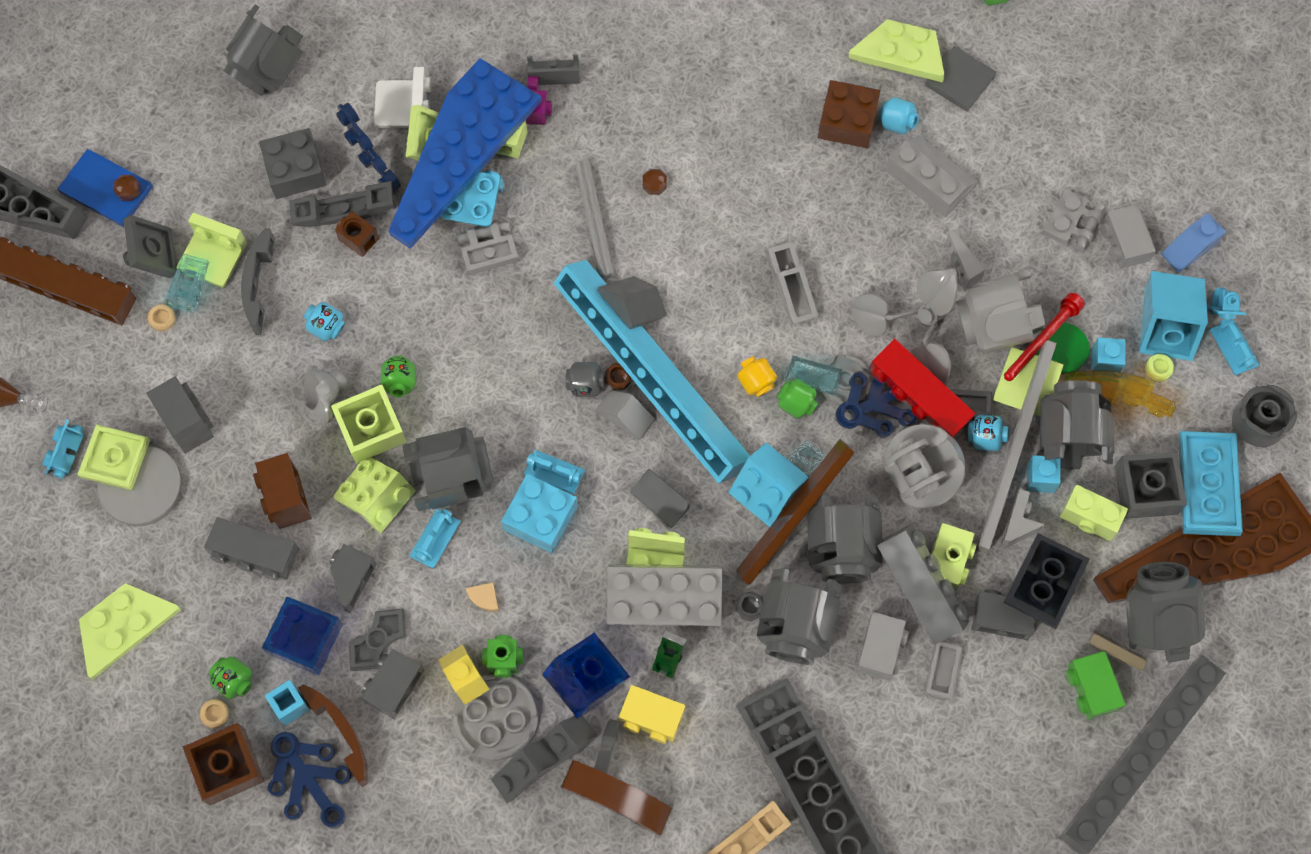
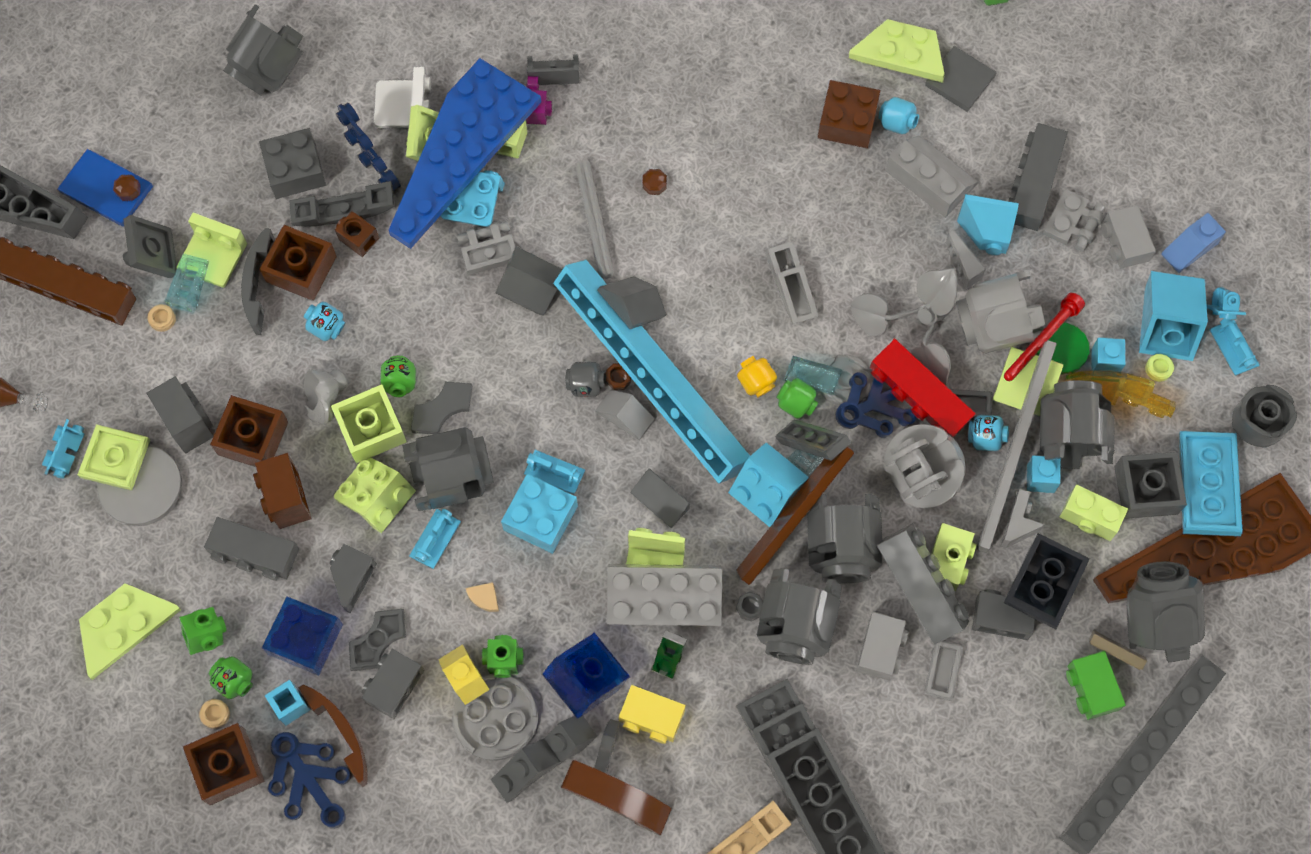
(202, 630): none -> bright green brick
(248, 431): none -> reddish brown brick
(298, 262): none -> reddish brown brick
(431, 415): none -> dark grey tile
(529, 281): none -> dark grey slope
(813, 439): none -> dark grey tile
(988, 222): none -> medium azure slope
(1037, 175): none -> dark grey brick

